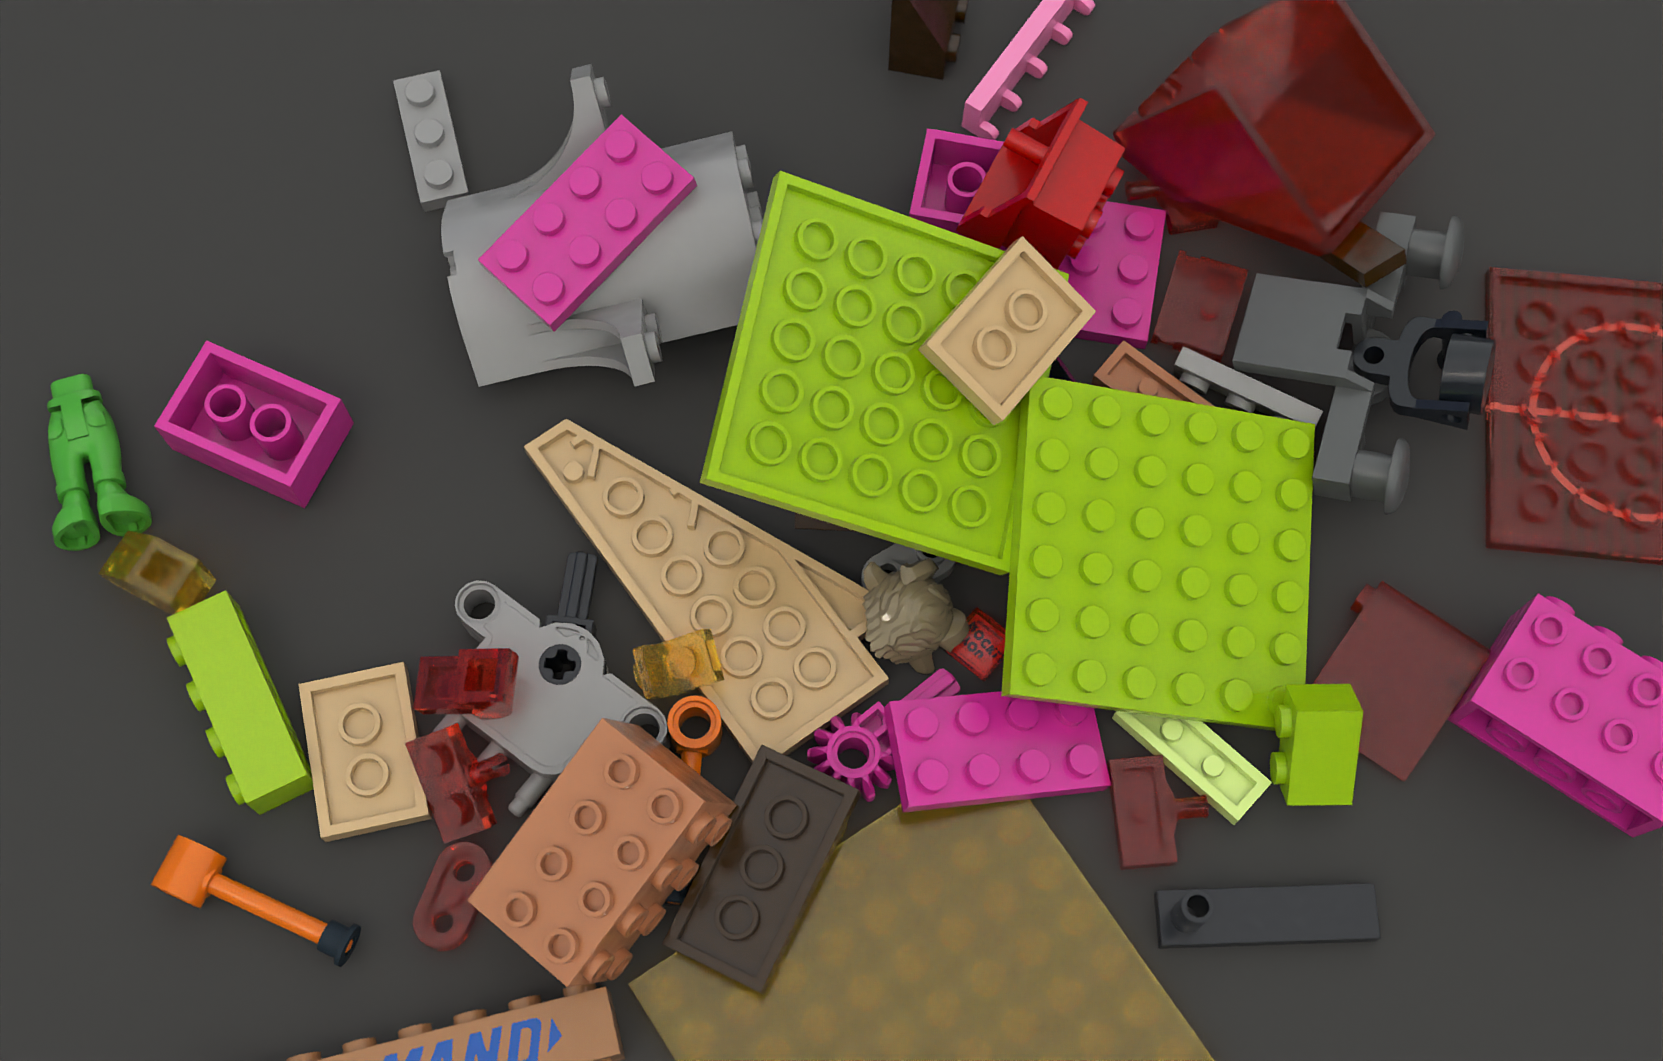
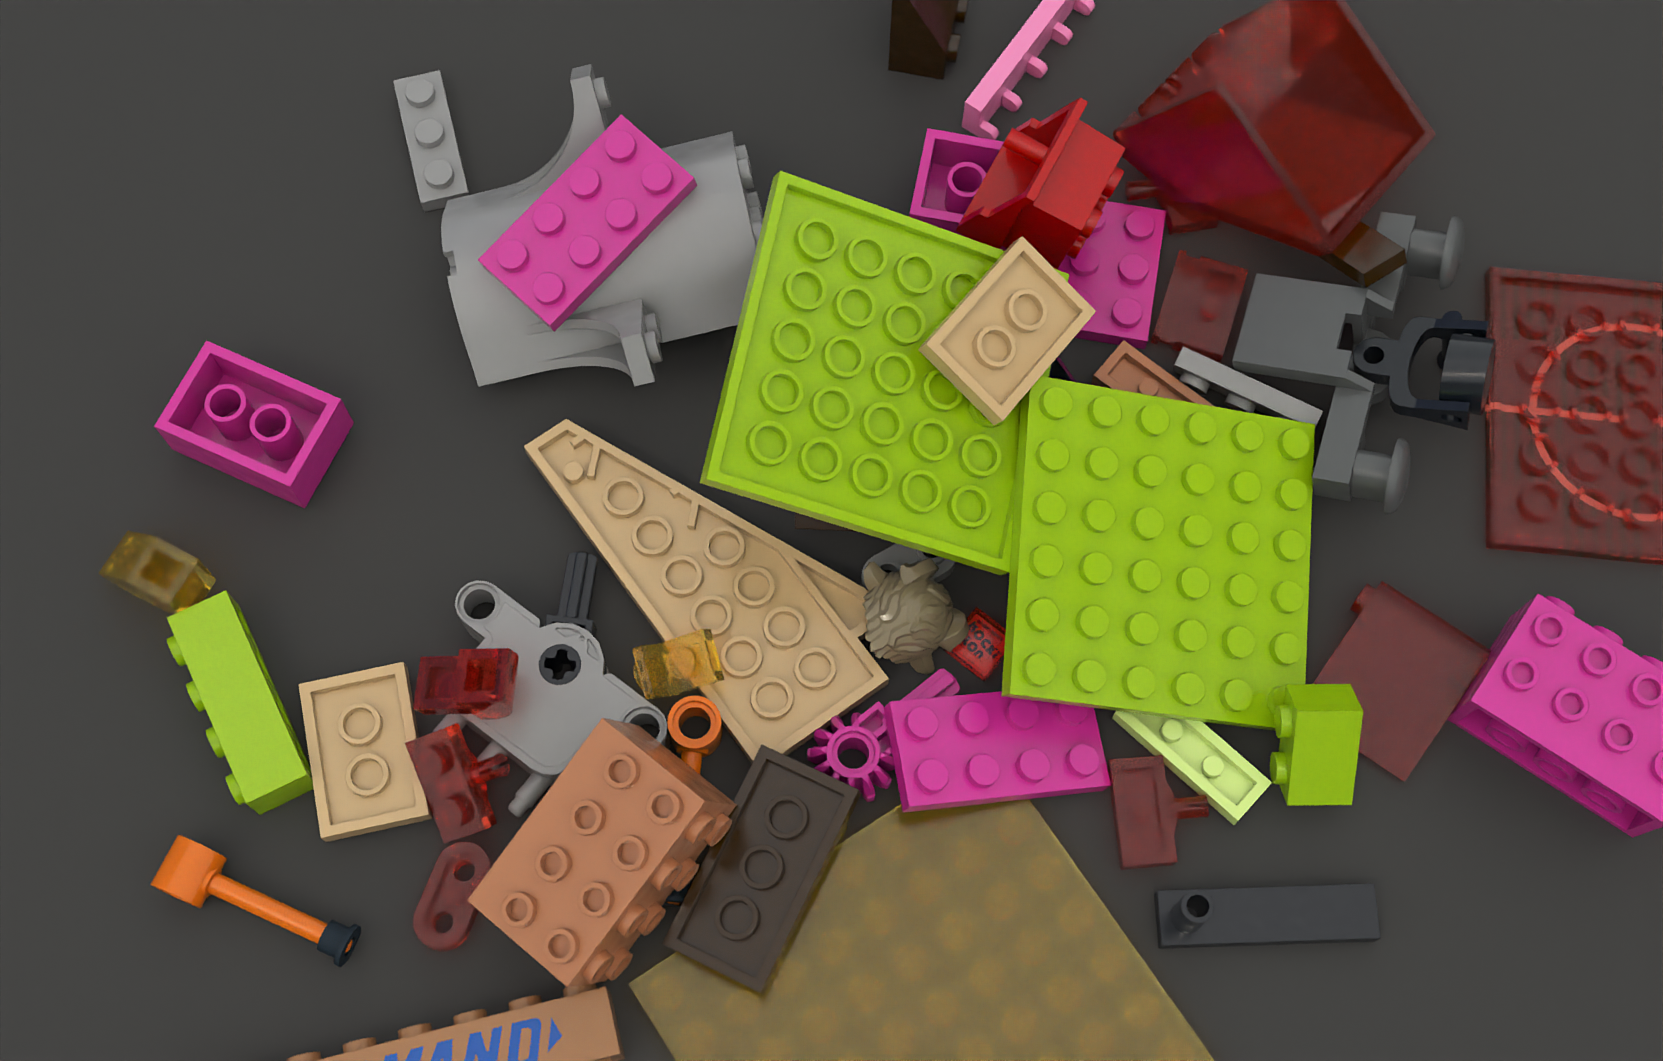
(79, 434): bright green piece -> none

